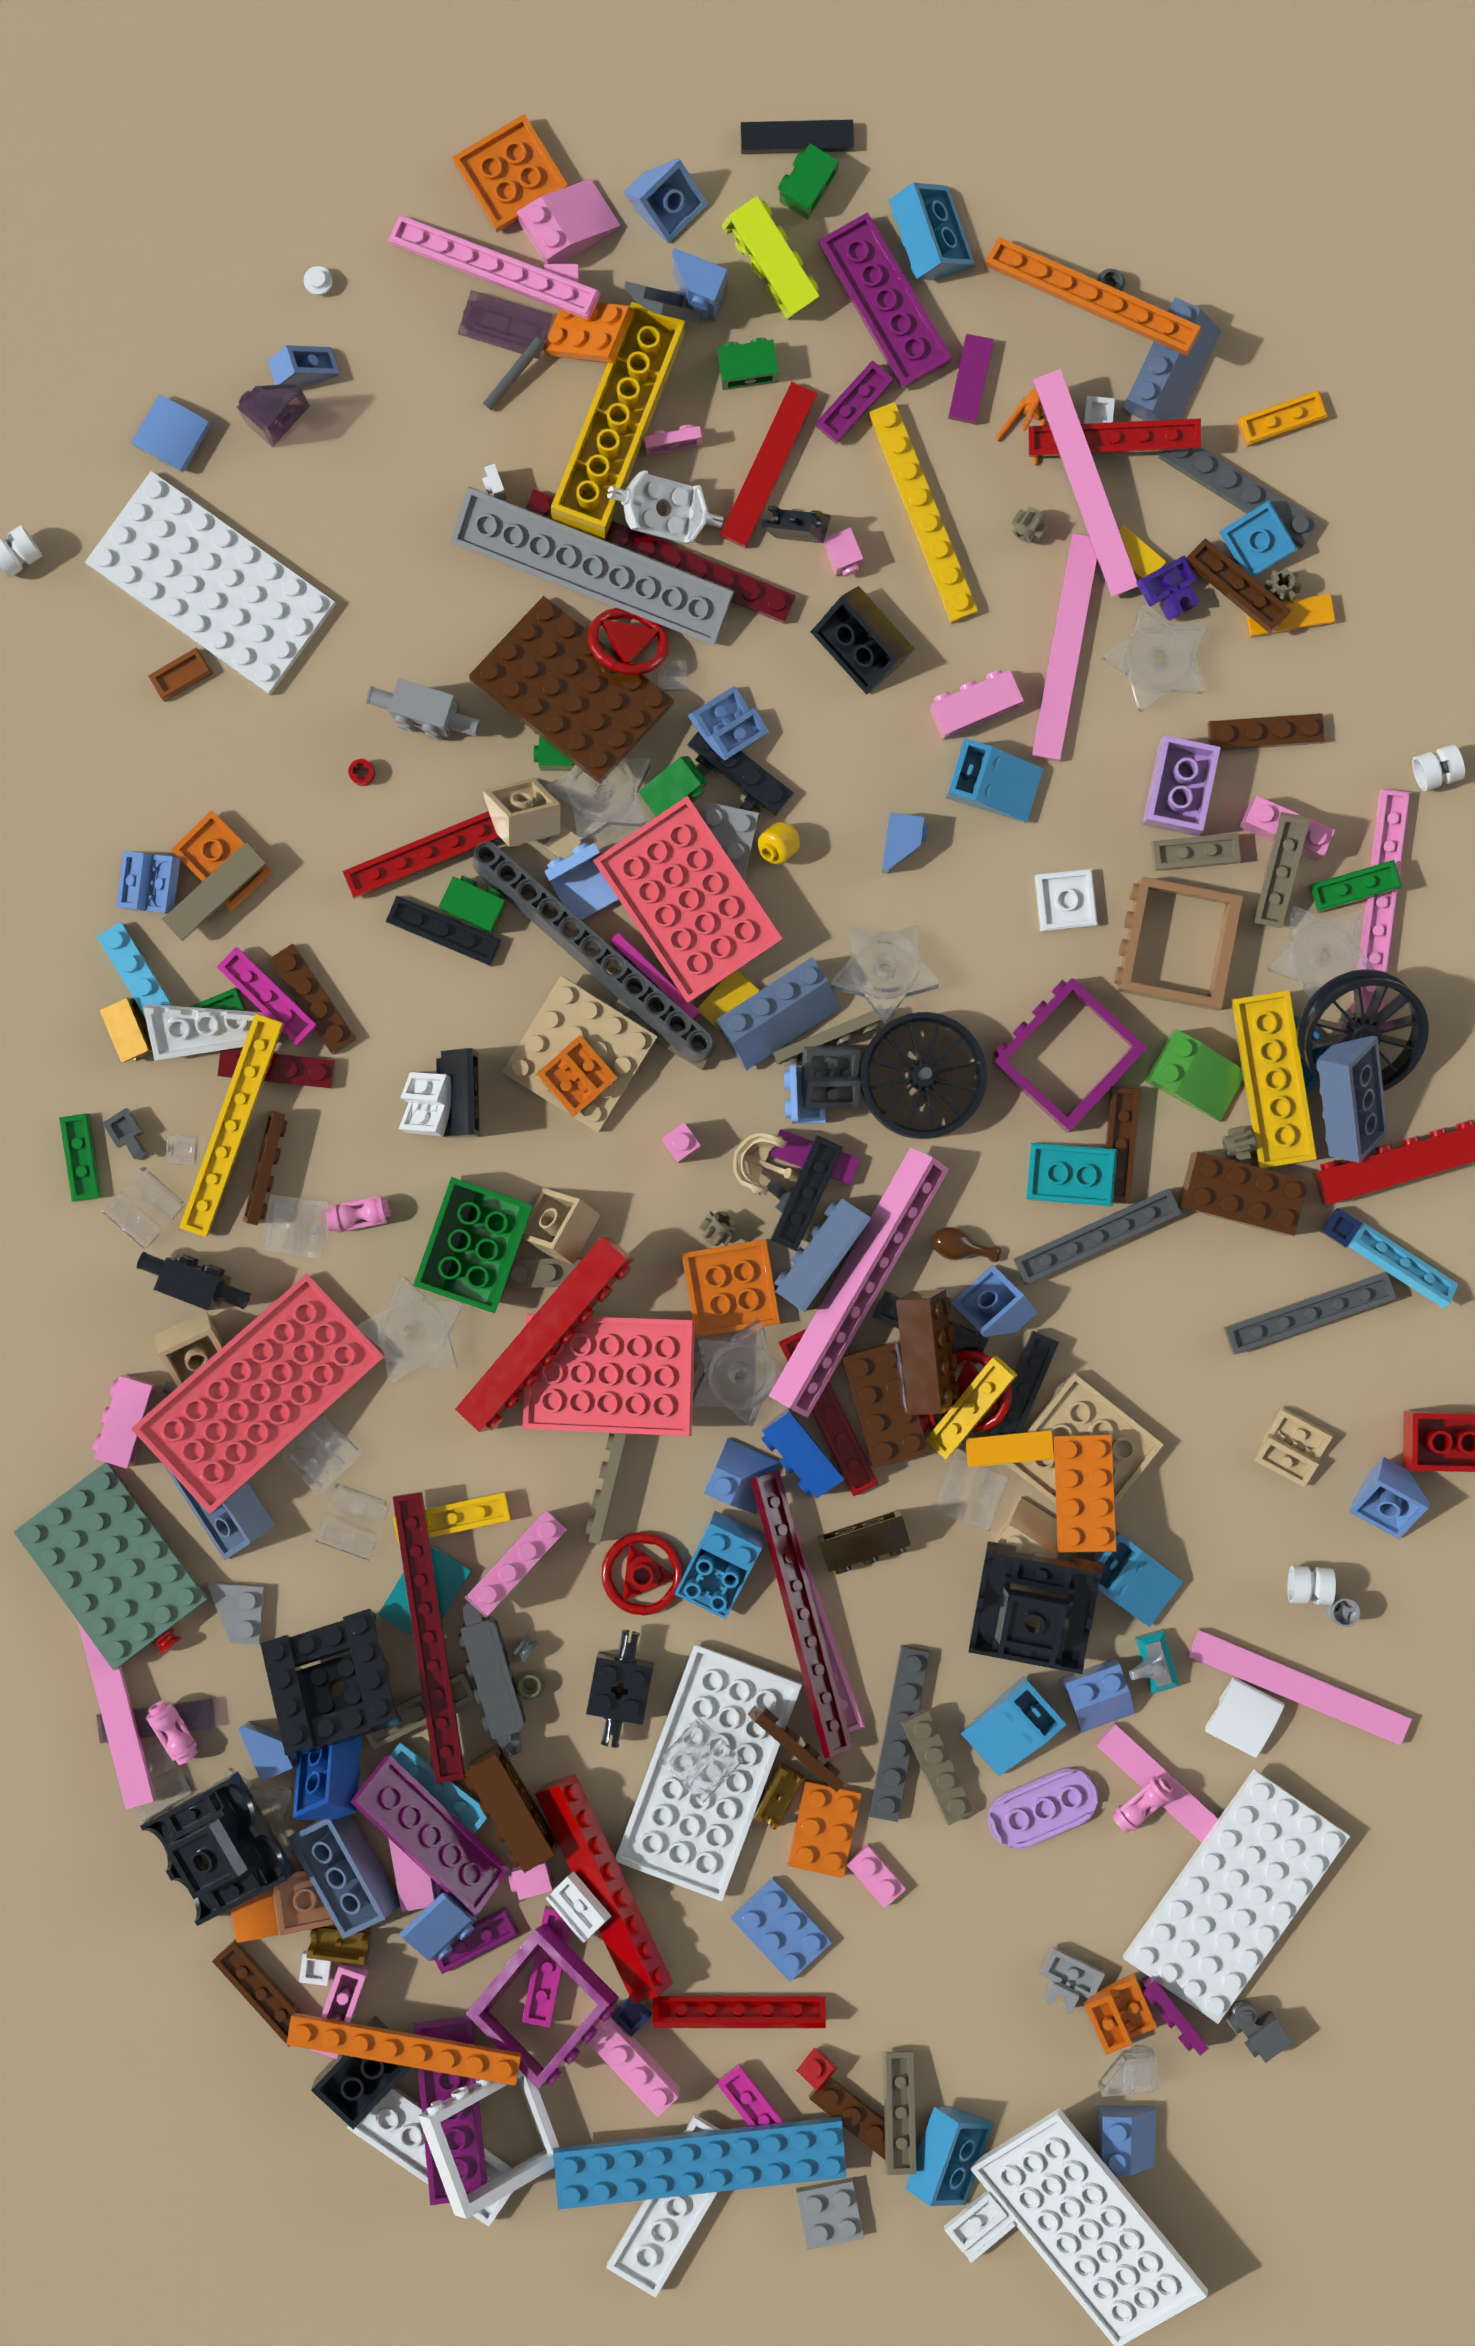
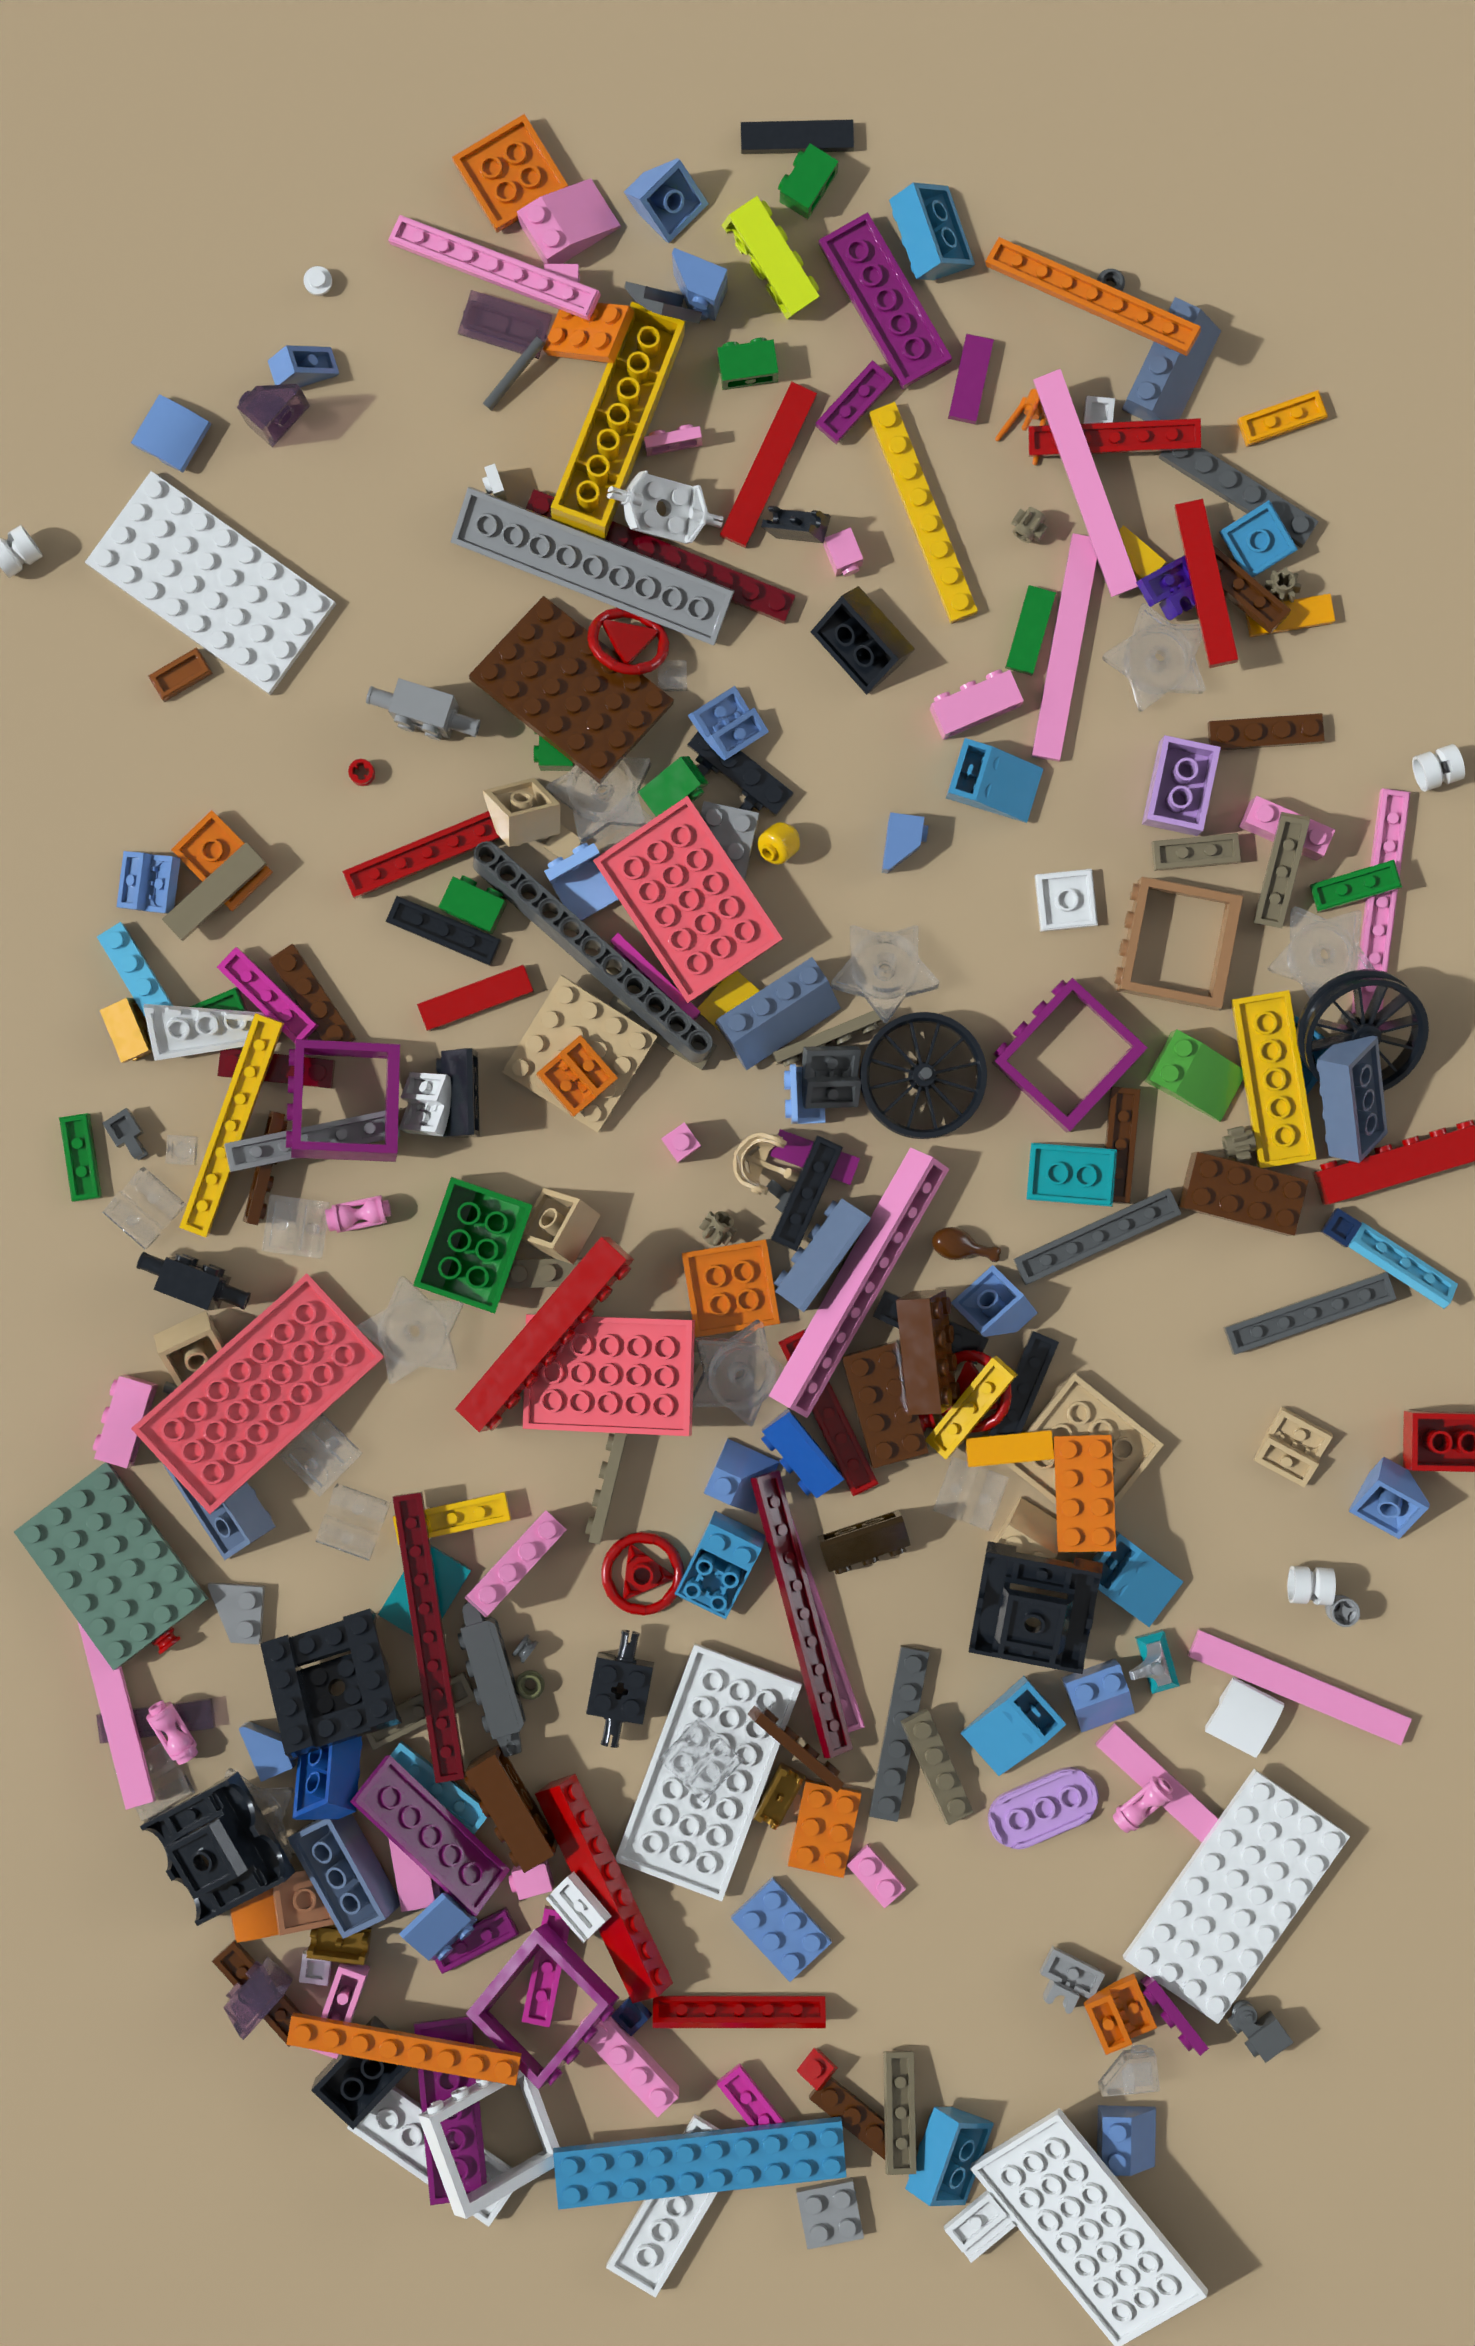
(256, 1996): none -> clear purple slope
(272, 1147): none -> light grey plate
(344, 1151): none -> magenta window
(475, 998): none -> red tile
(1030, 630): none -> green tile
(1206, 583): none -> red tile

